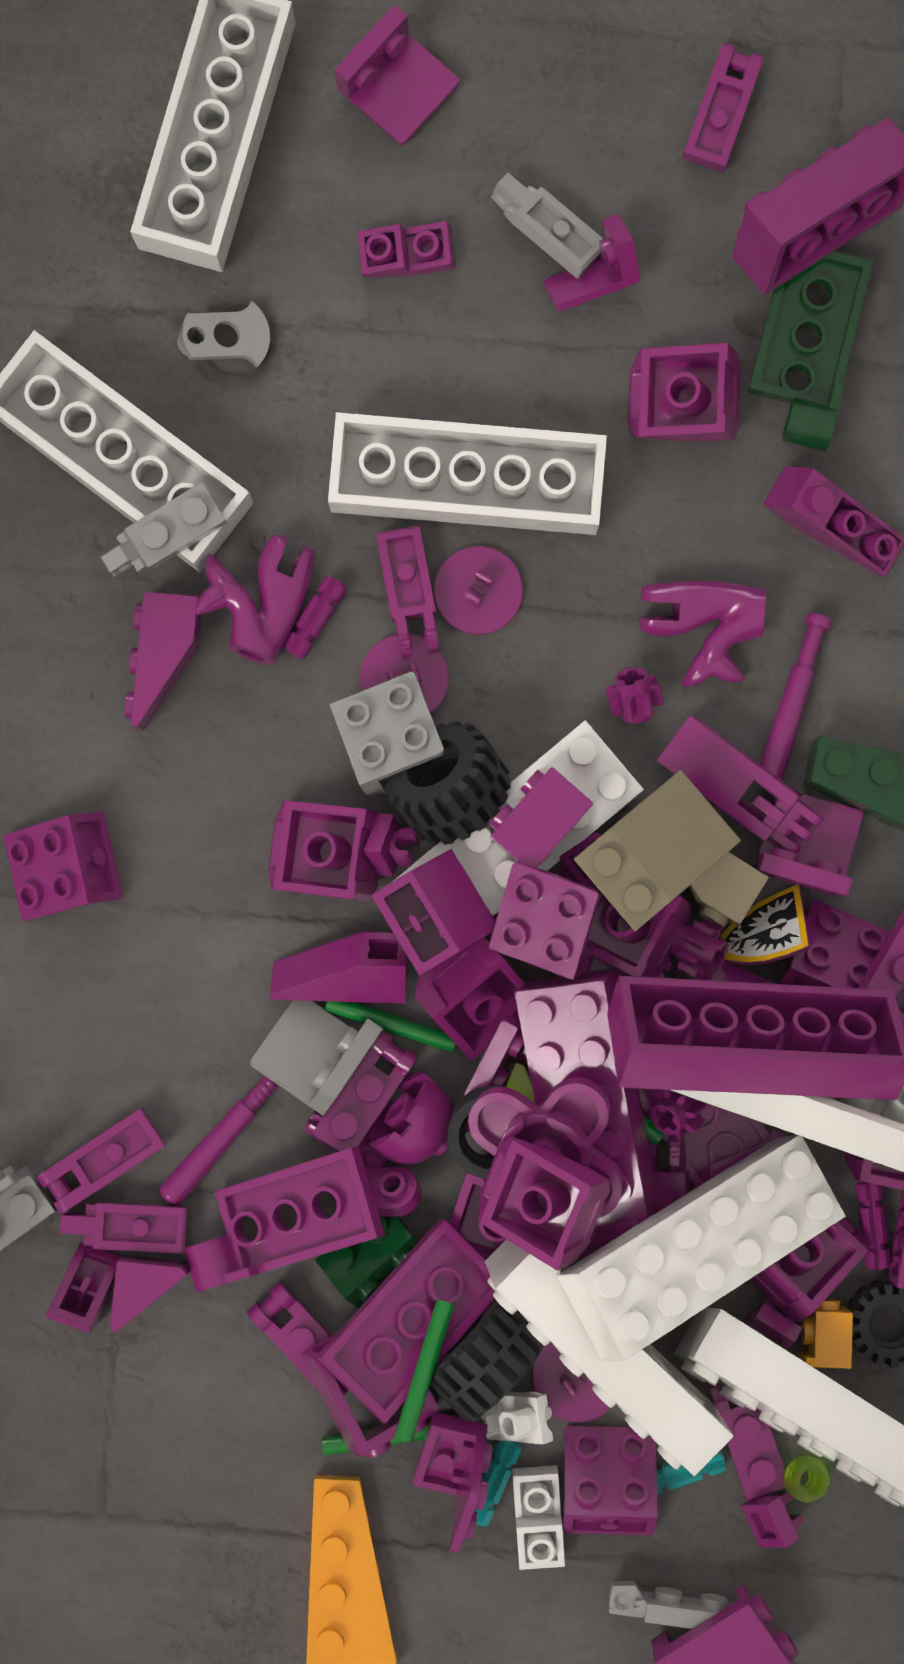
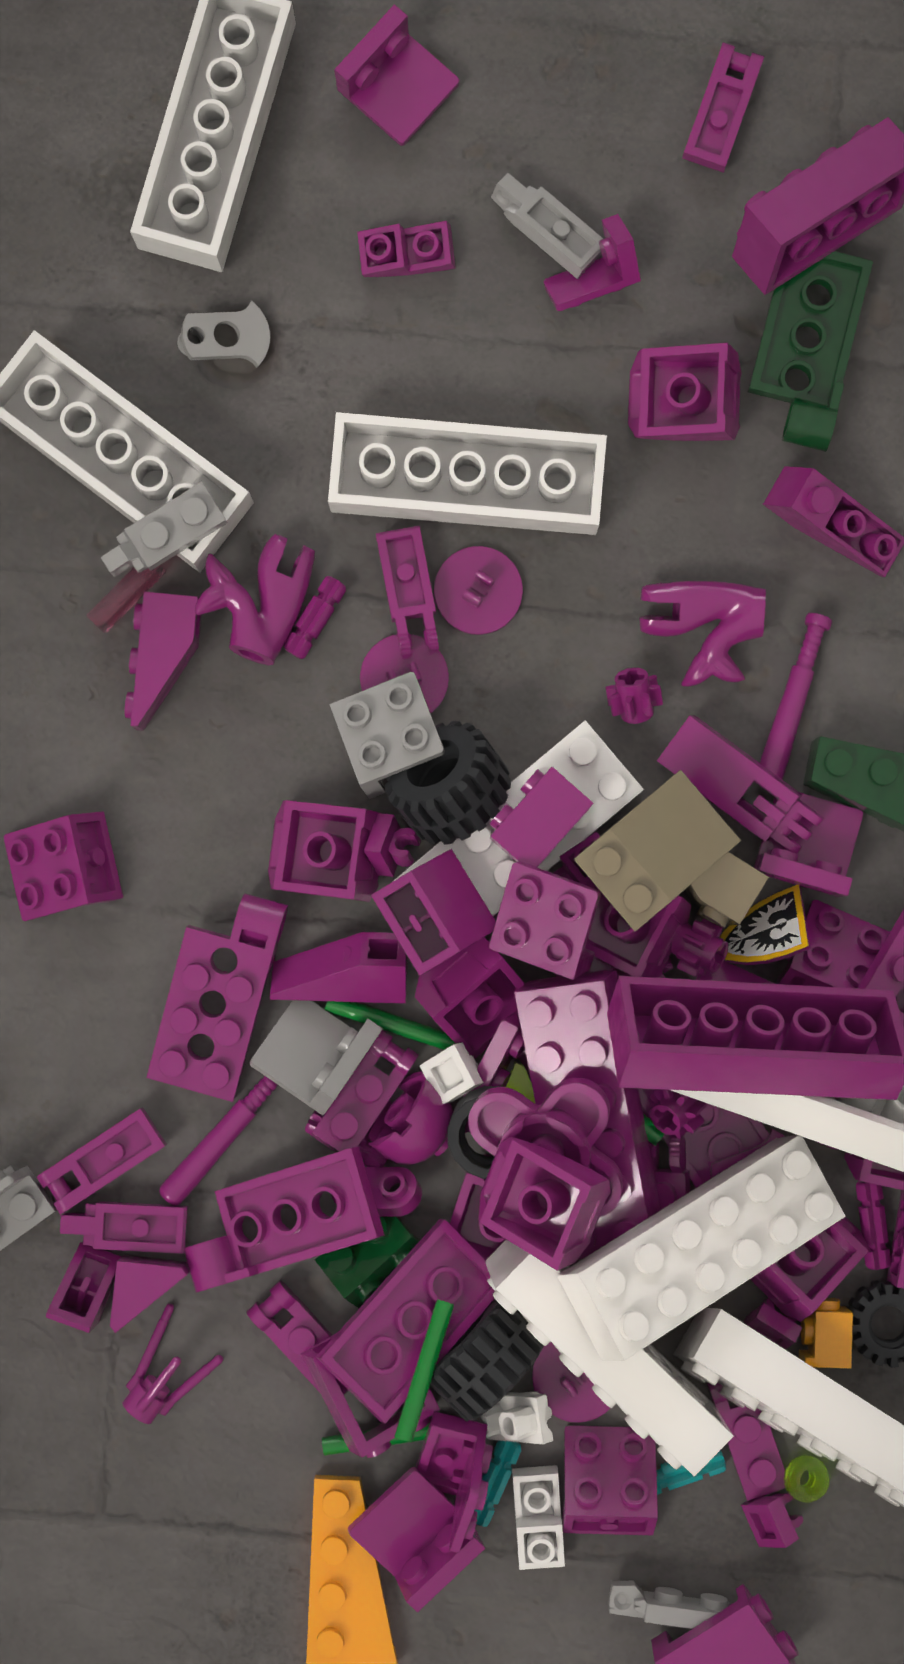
(124, 597): none -> clear pink tile
(149, 1395): none -> magenta plant
(255, 943): none -> magenta hinge
(411, 1537): none -> magenta bracket
(452, 1073): none -> white tile

